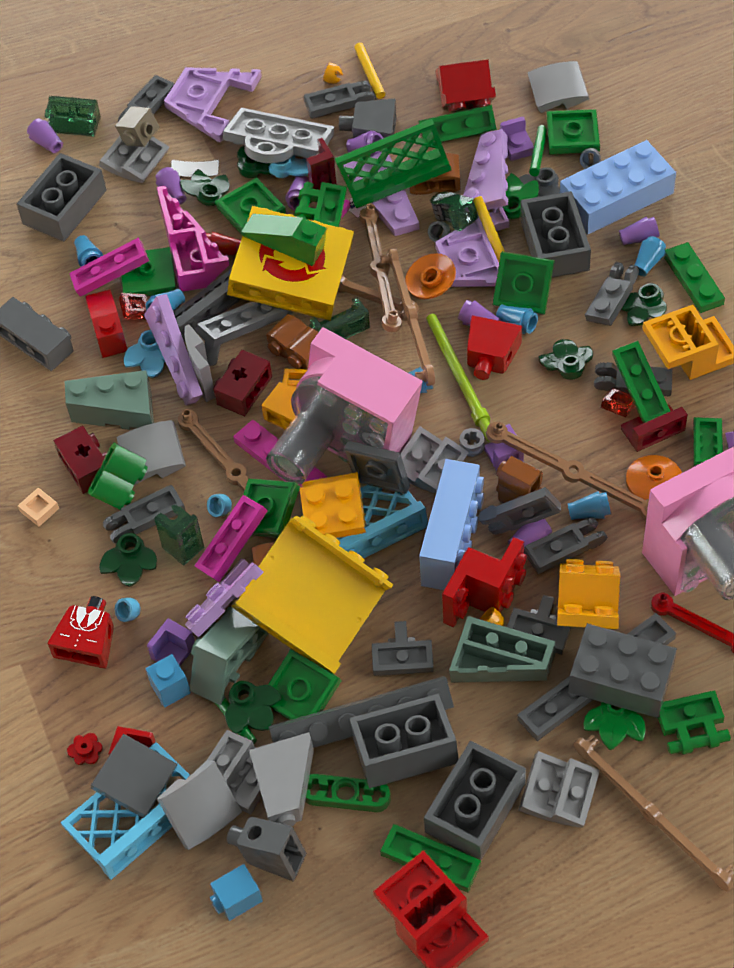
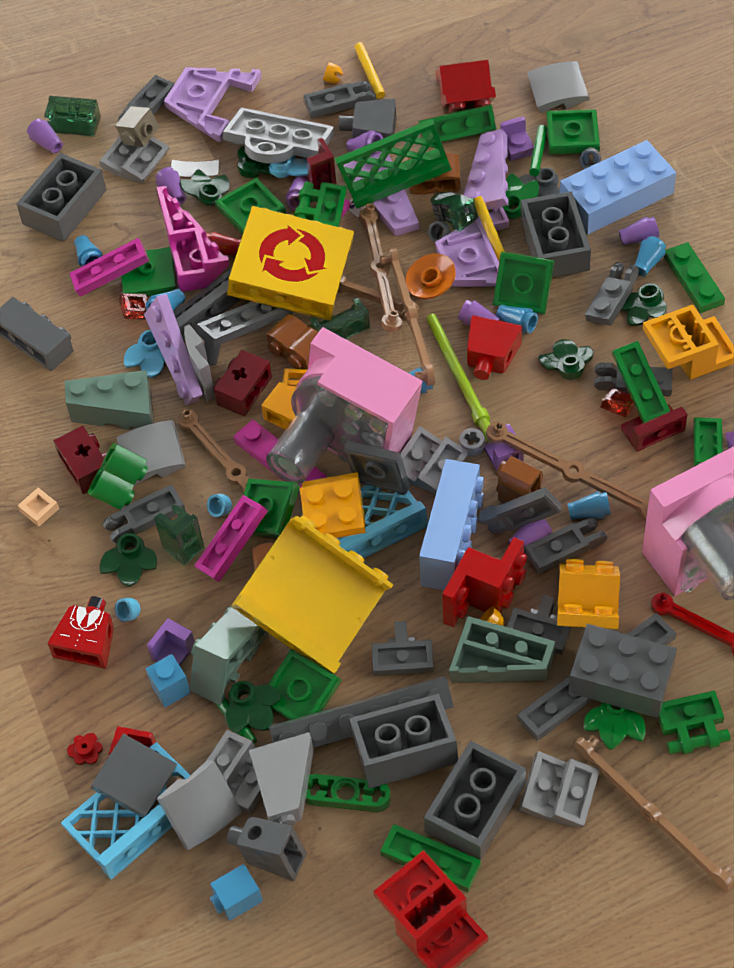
(106, 323): red slope -> none
(220, 595): lavender wing -> none
(287, 235): green slope -> none
(640, 477): orange dish -> none

